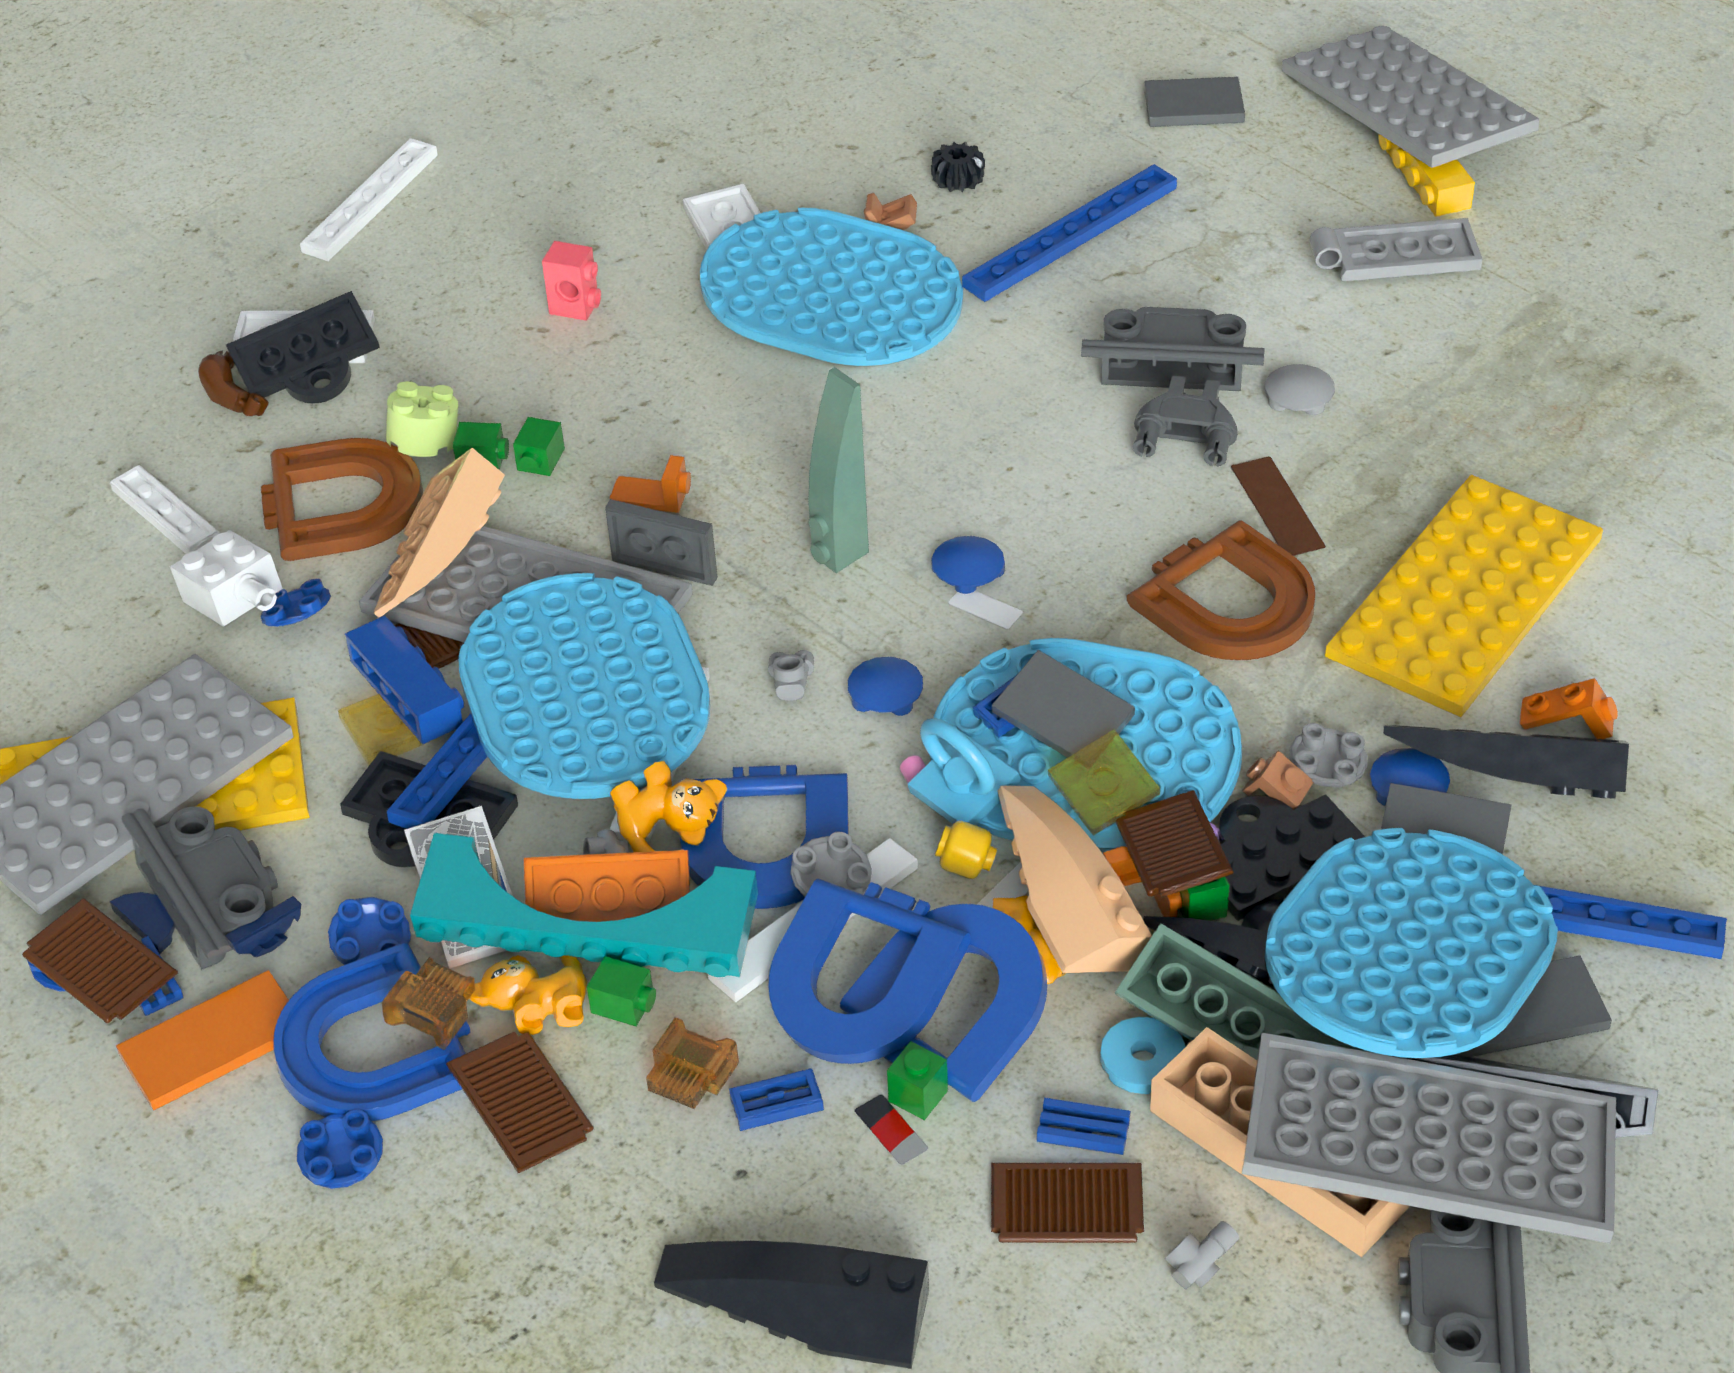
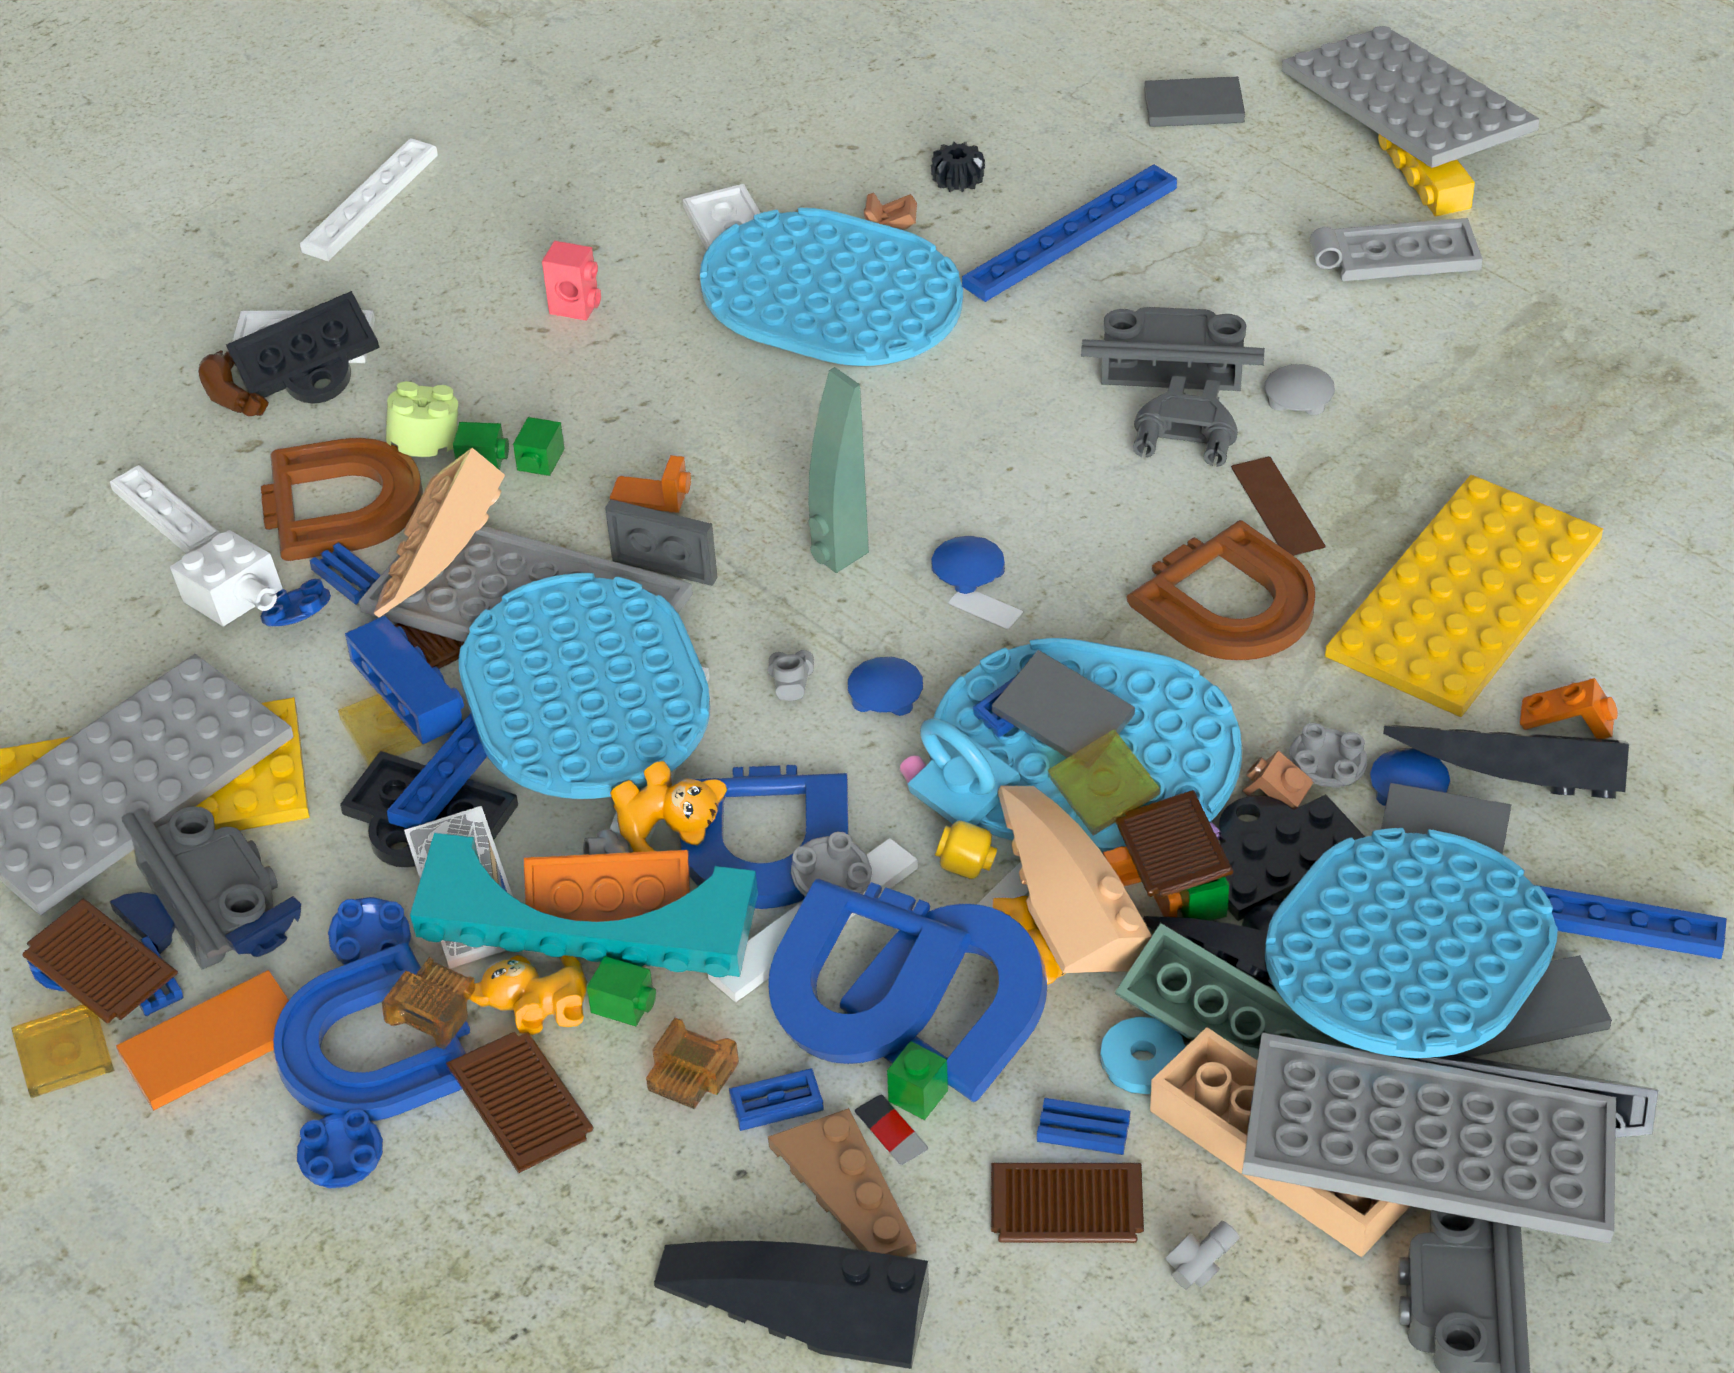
(61, 1050): none -> clear yellow tile
(350, 566): none -> blue tile
(846, 1181): none -> medium nougat wing

